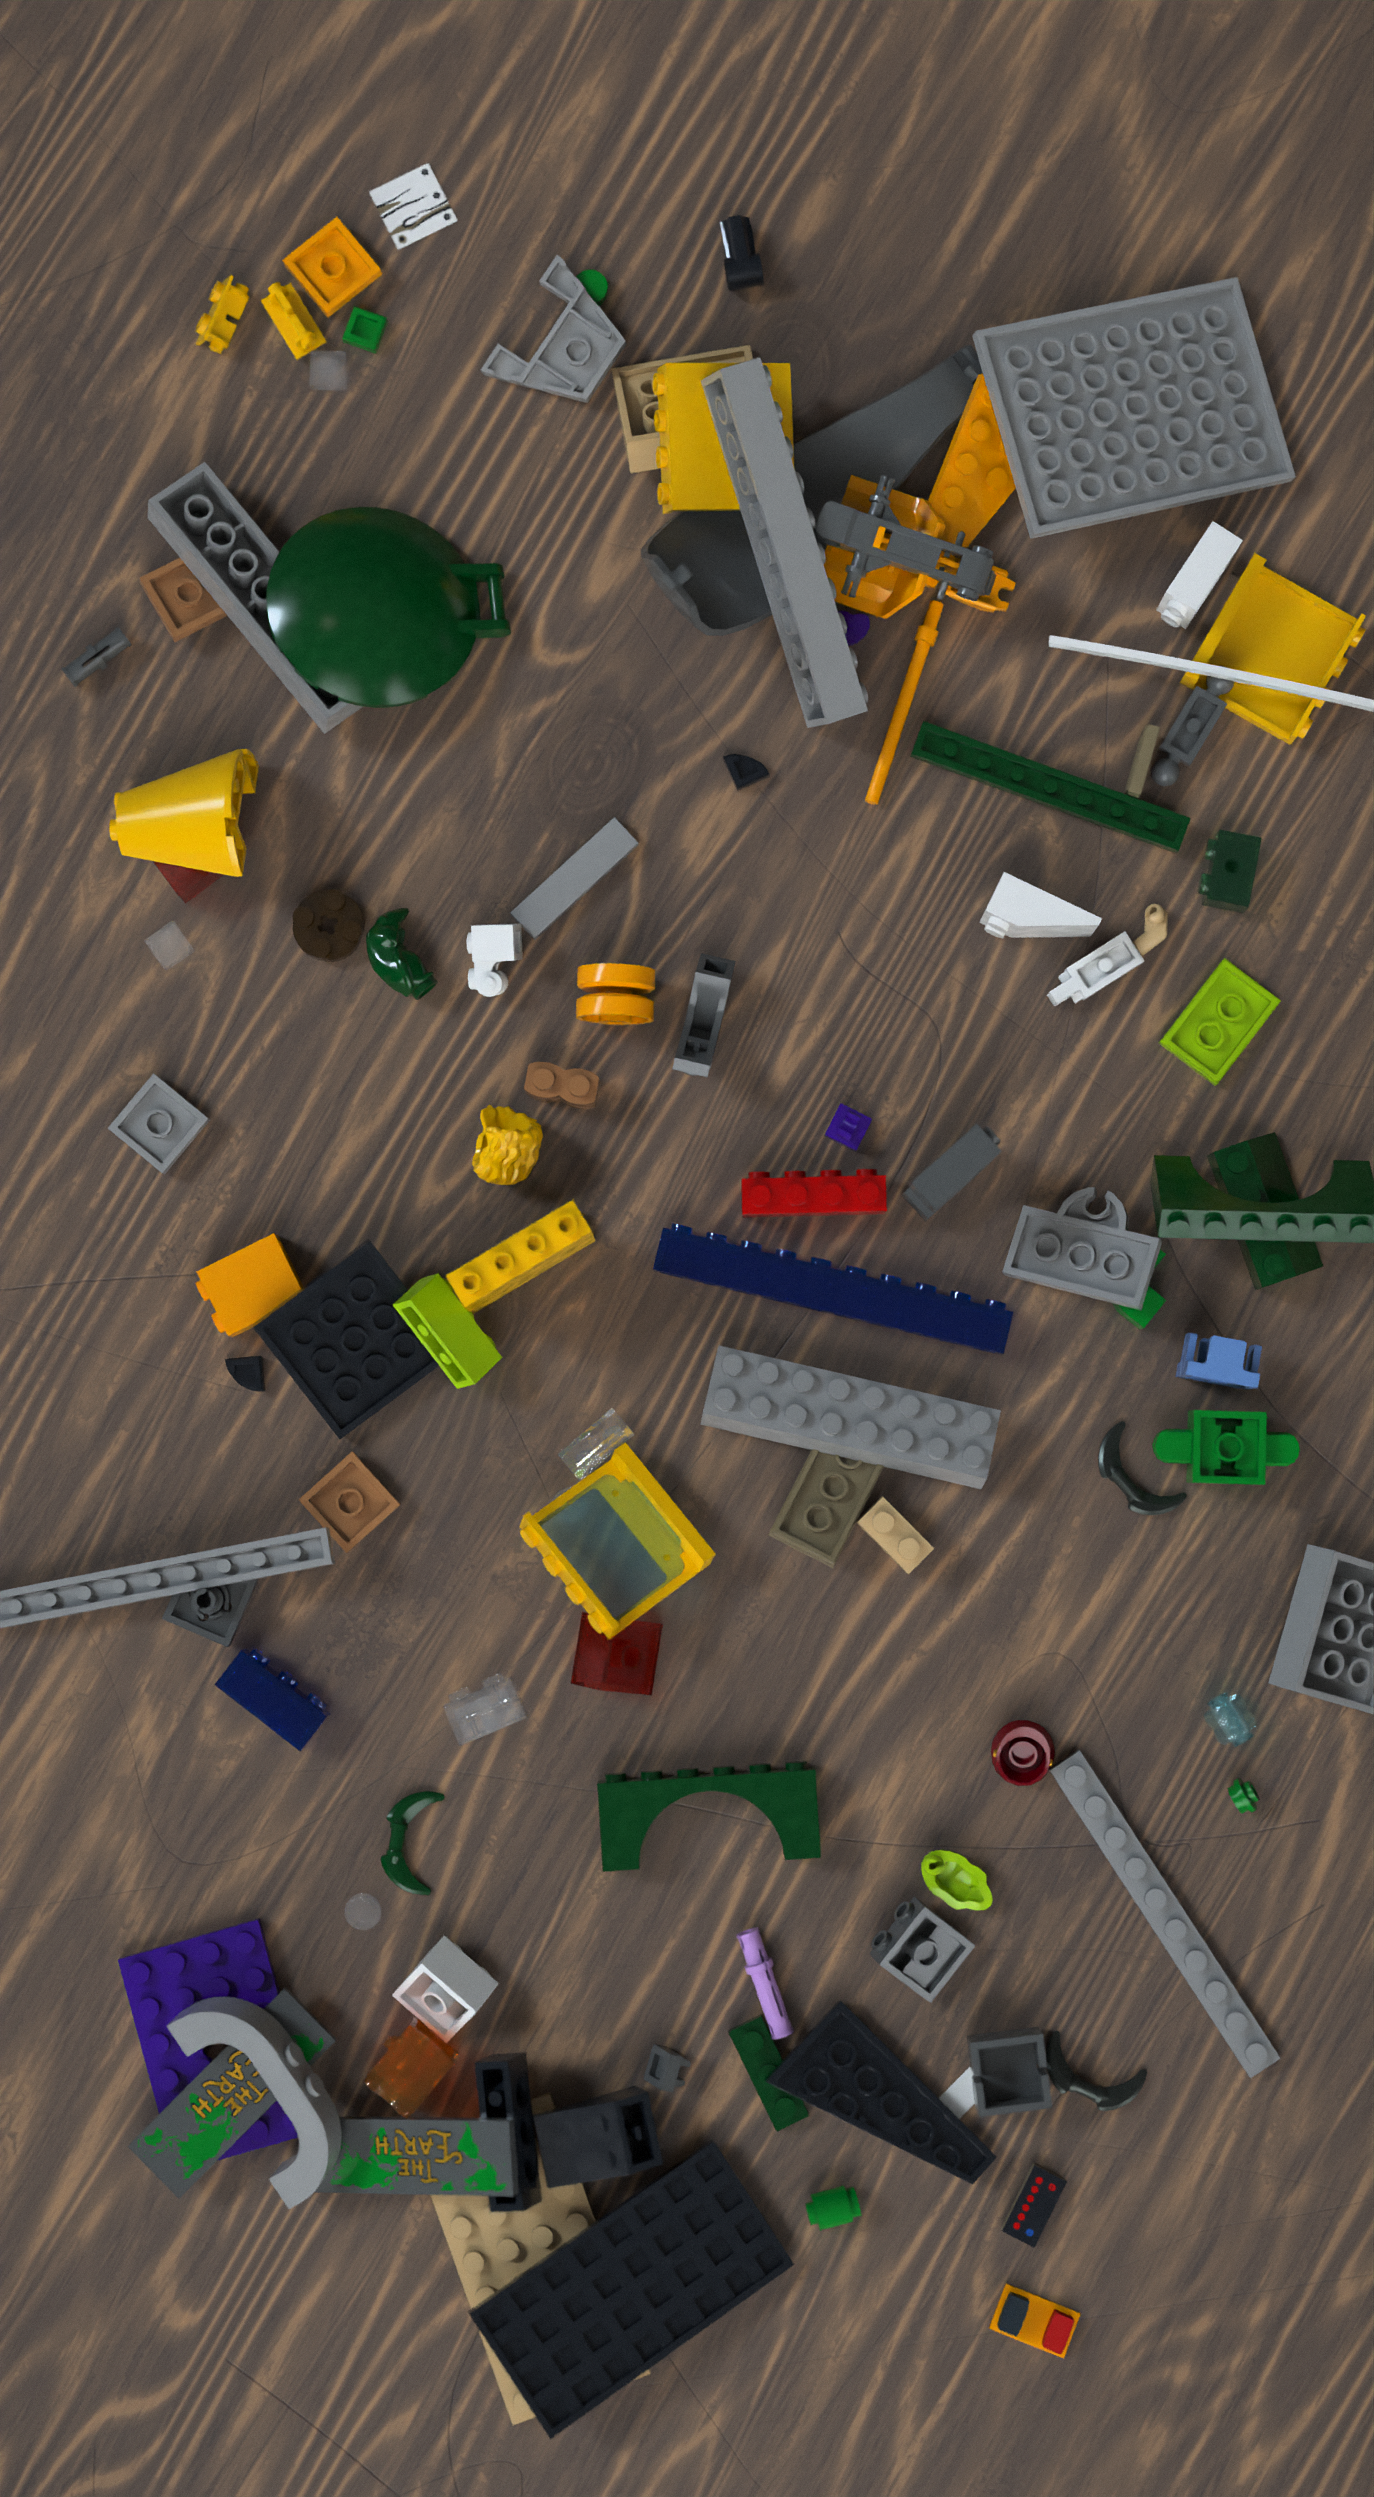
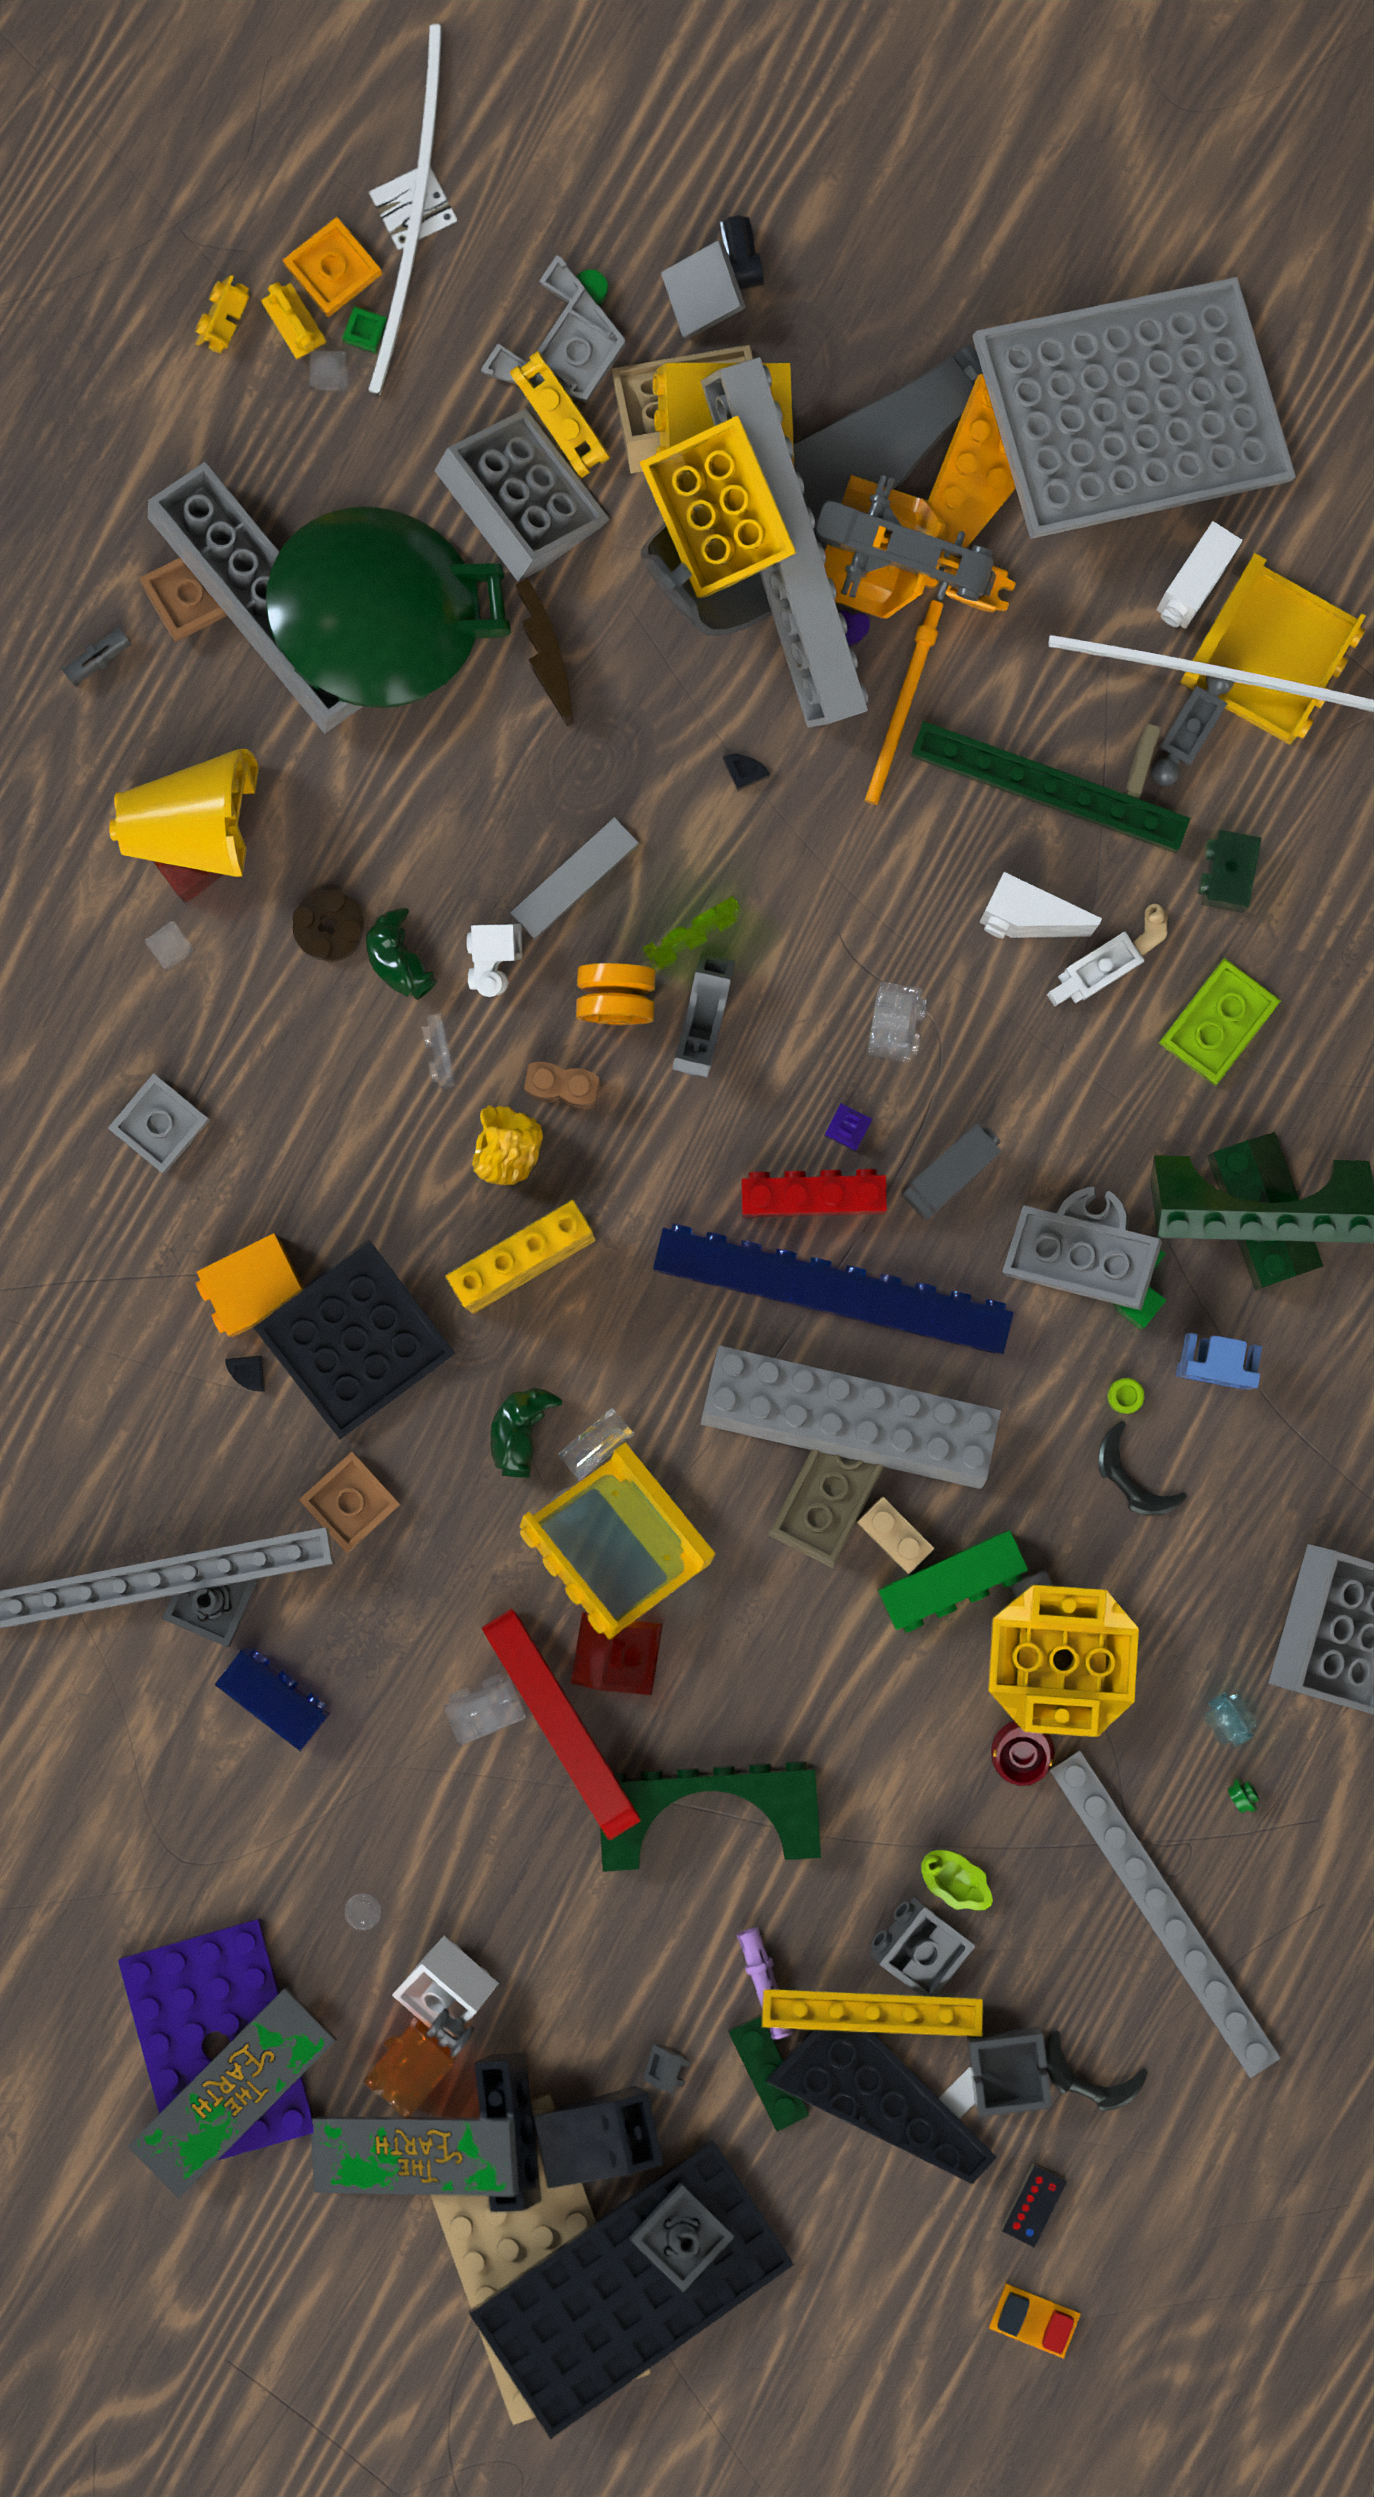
(287, 2076): light grey arch -> none
(399, 1818): dark green piece -> none
(416, 211): none -> white piece
(436, 1037): none -> clear plate
(448, 1330): lime brick -> none
(454, 2026): none -> dark grey bush
(511, 1429): none -> dark green animal
(520, 493): none -> light grey slope
(548, 663): none -> dark brown slope
(560, 414): none -> yellow plate
(561, 1724): none -> red beam
(685, 2260): none -> dark grey plate
(703, 290): none -> light grey tile
(718, 507): none -> yellow slope
(720, 916): none -> clear neon green wing
(833, 2207): green brick -> none
(872, 2013): none -> yellow plate
(895, 1022): none -> clear brick
(952, 1580): none -> green brick
(1037, 1578): none -> clear tile
(1102, 1667): none -> yellow piece
(1125, 1395): none -> lime tile
(1226, 1447): green brick -> none

